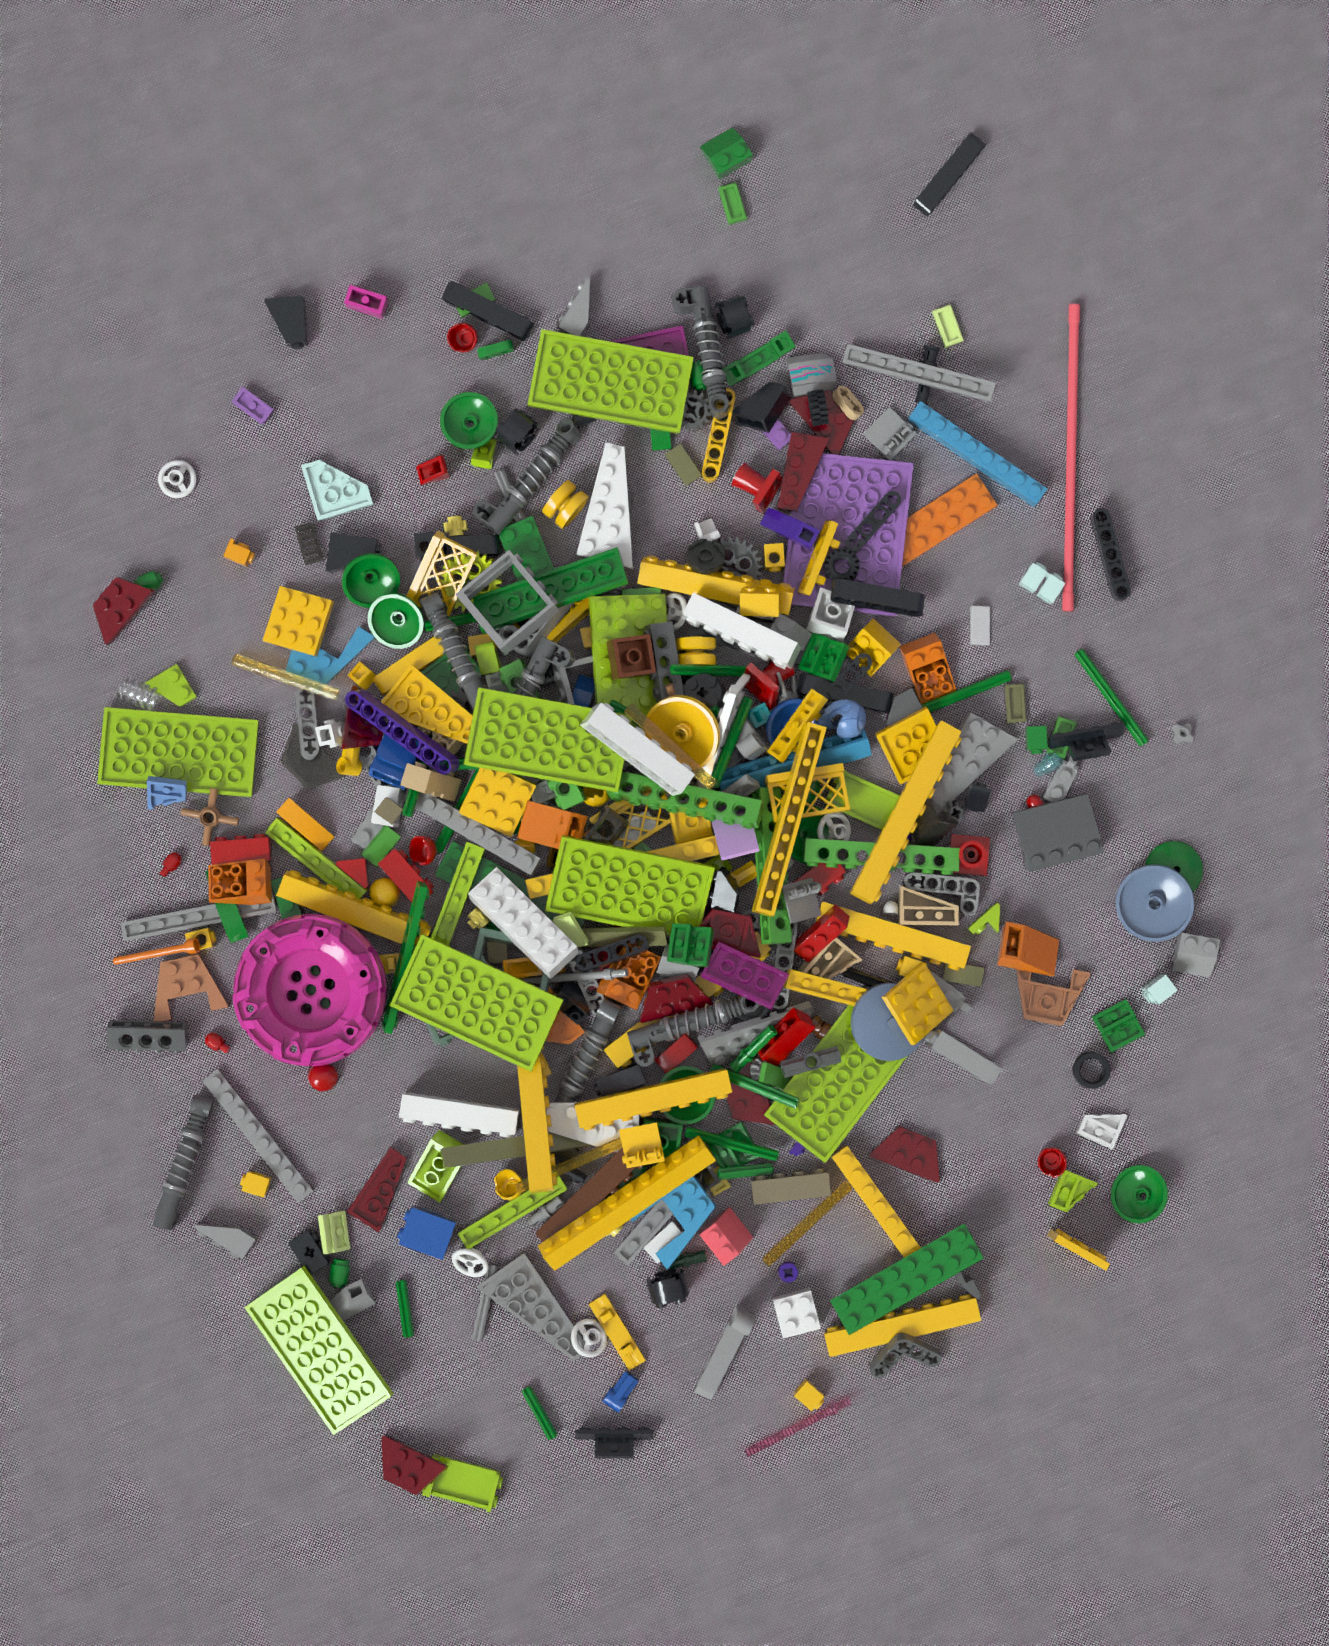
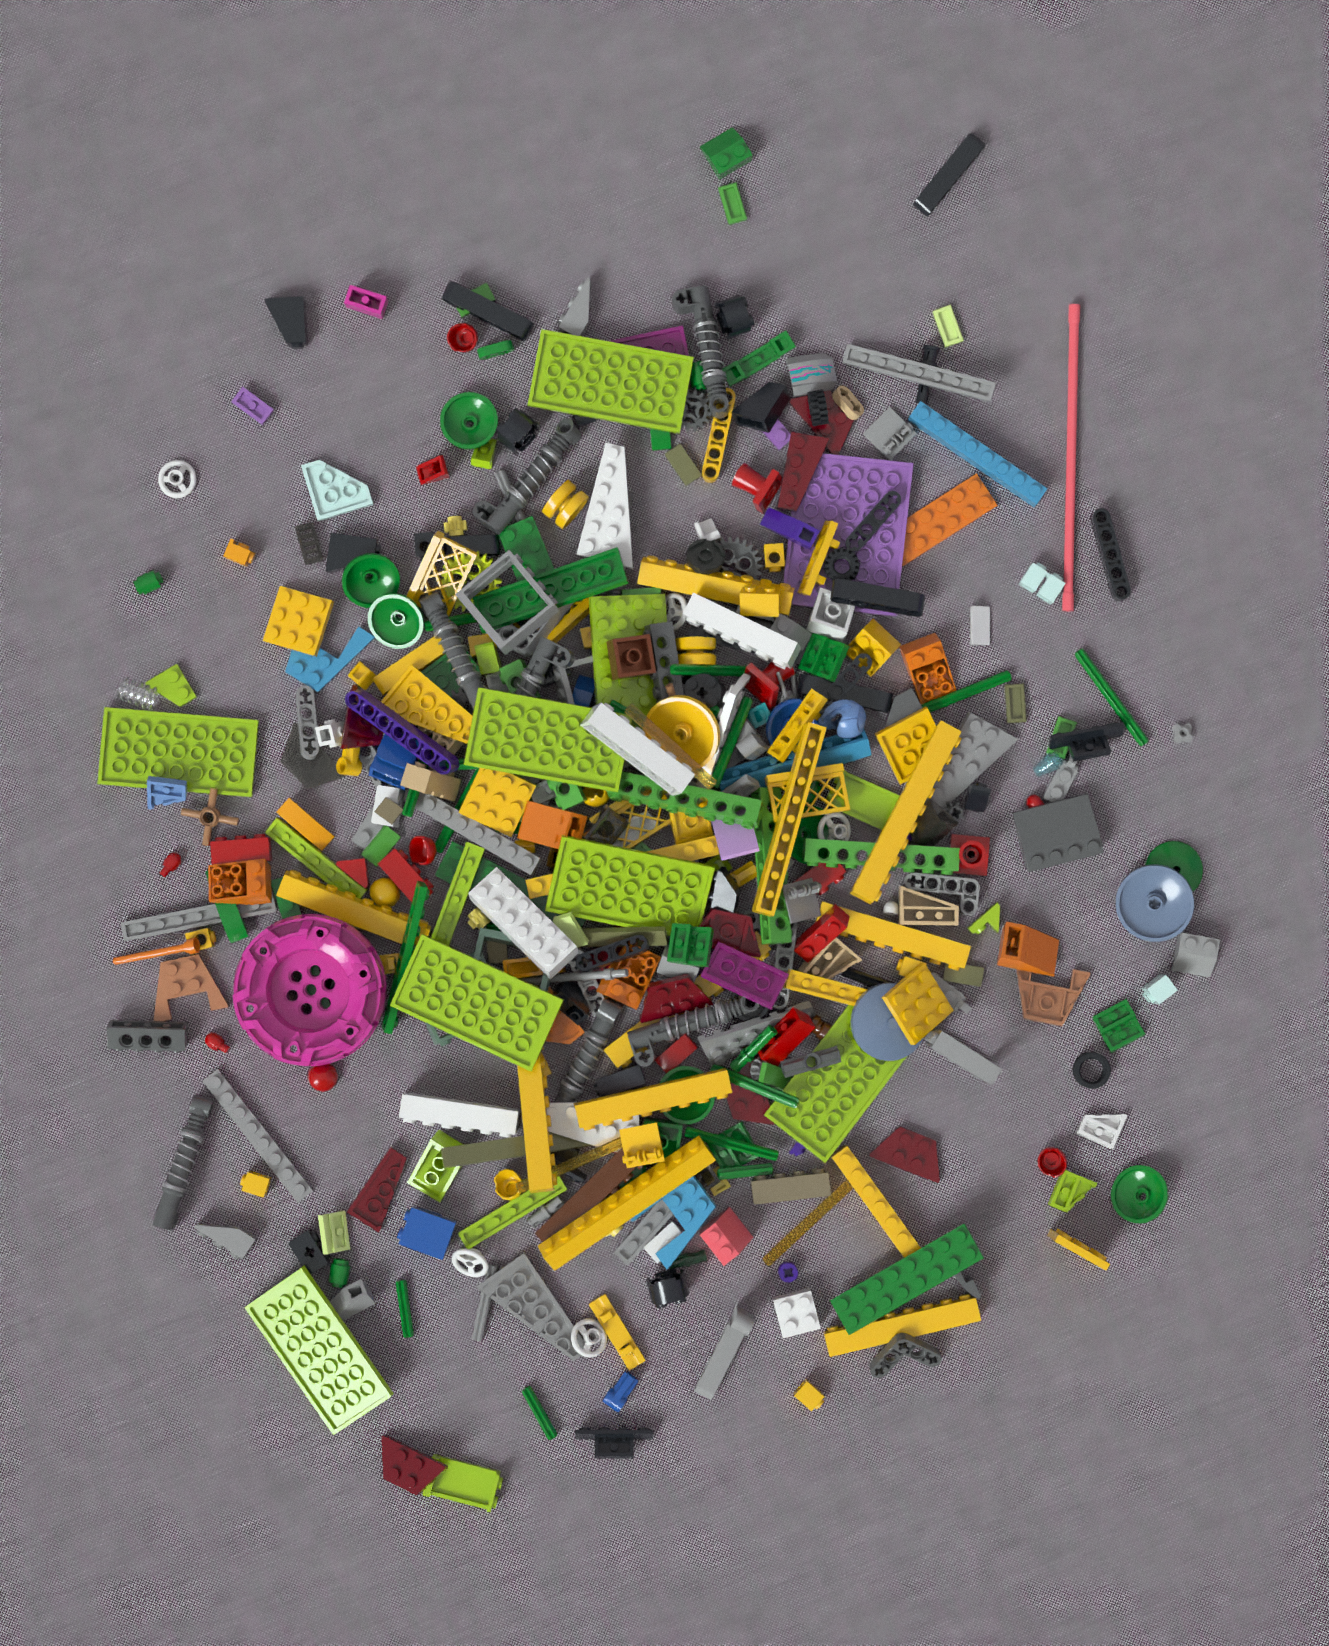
(118, 606): dark red wing -> none
(285, 677): clear yellow axle -> none
(832, 1409): clear pink bar -> none
(1036, 739): green brick -> none

